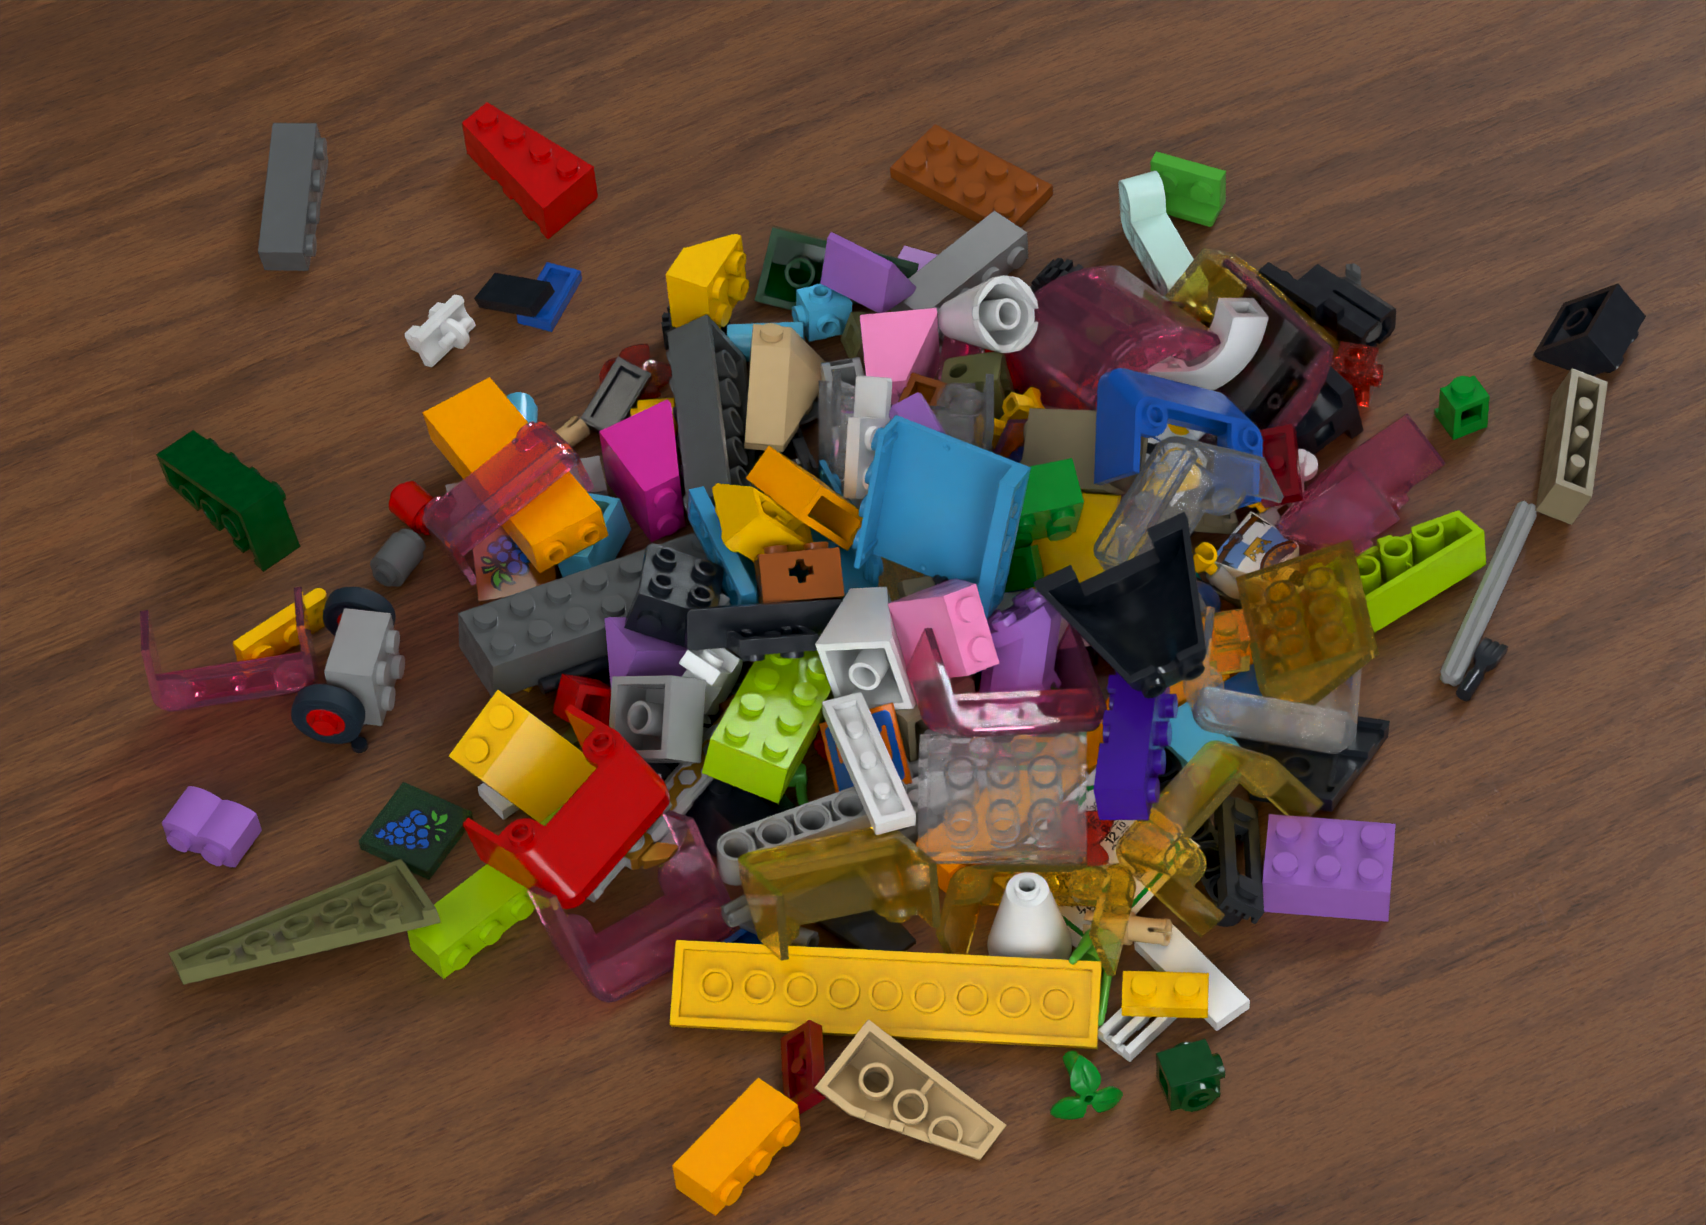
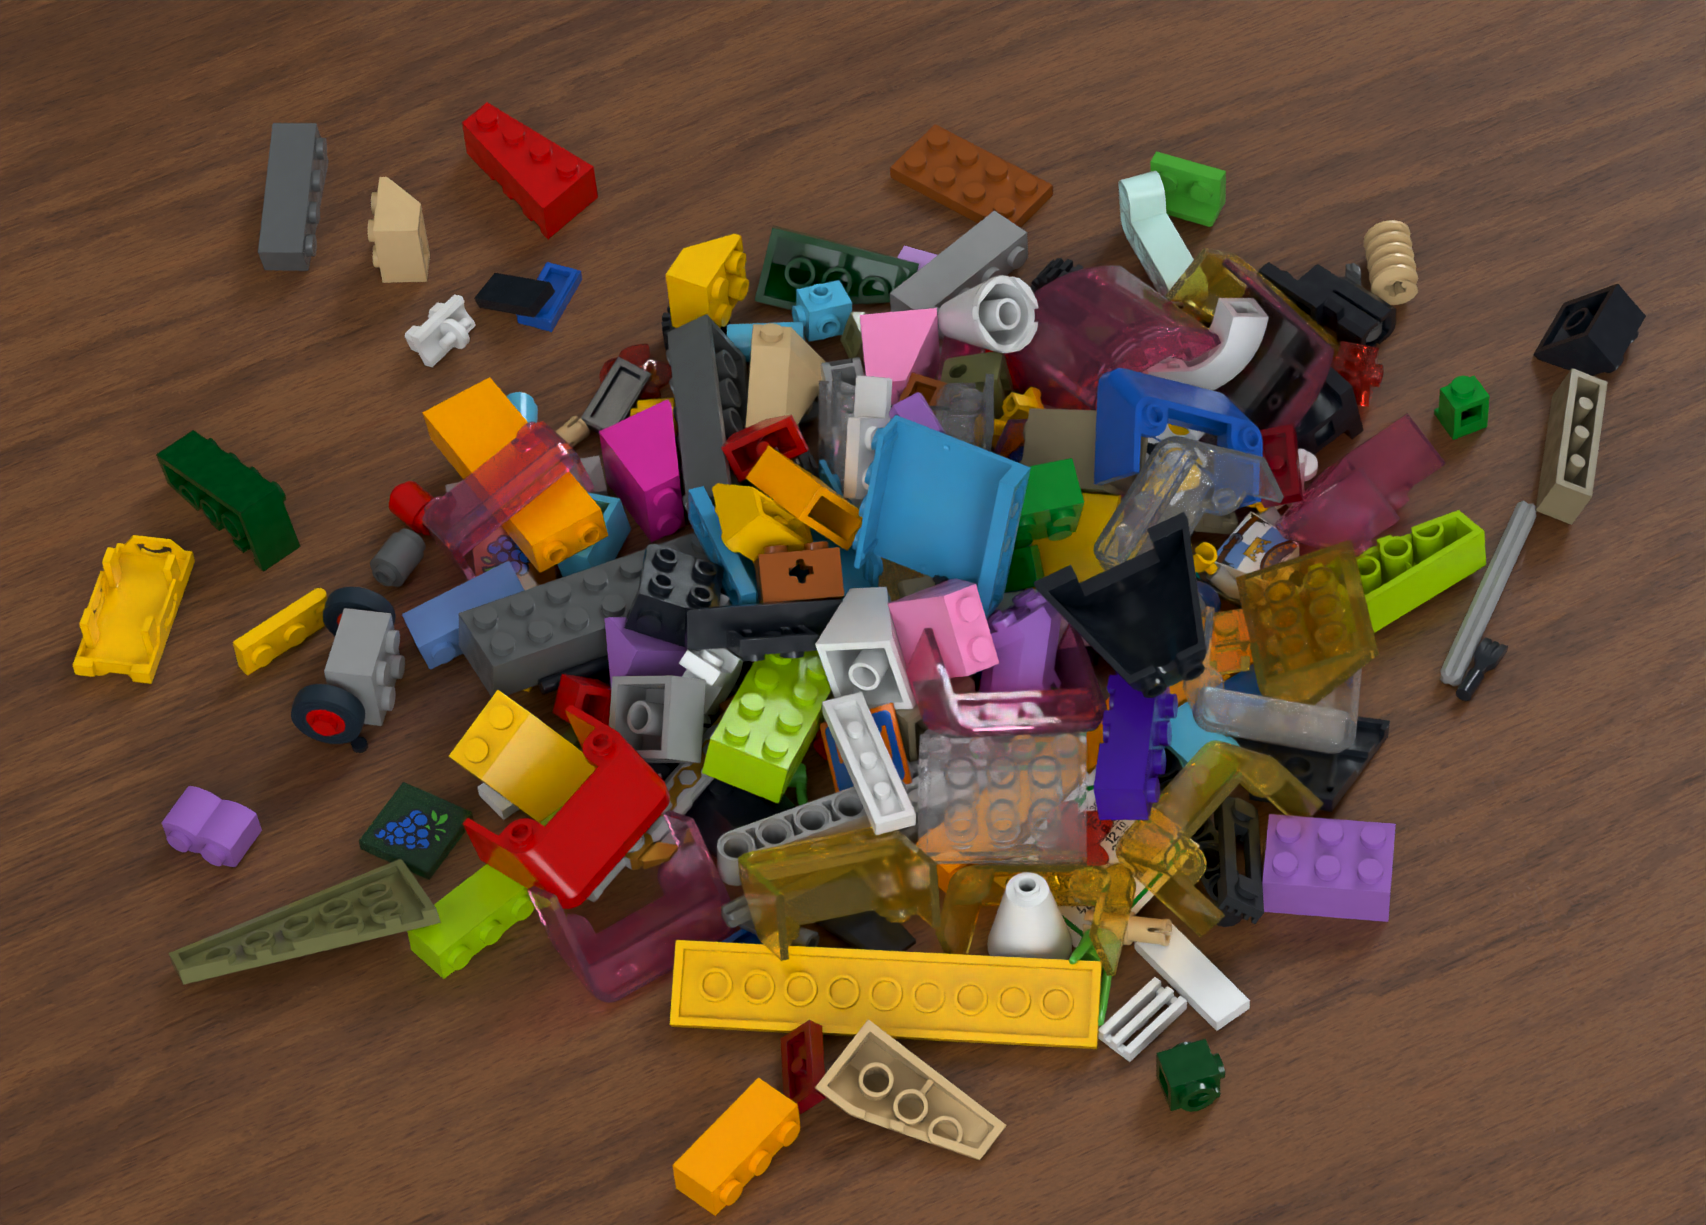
(133, 609): none -> yellow piece
(232, 681): clear pink windscreen -> none
(398, 234): none -> tan slope
(436, 622): none -> medium blue brick
(748, 445): none -> red slope
(863, 275): medium lavender slope -> none
(1084, 1081): green plant -> none
(1165, 994): yellow plate -> none
(1391, 262): none -> tan piece

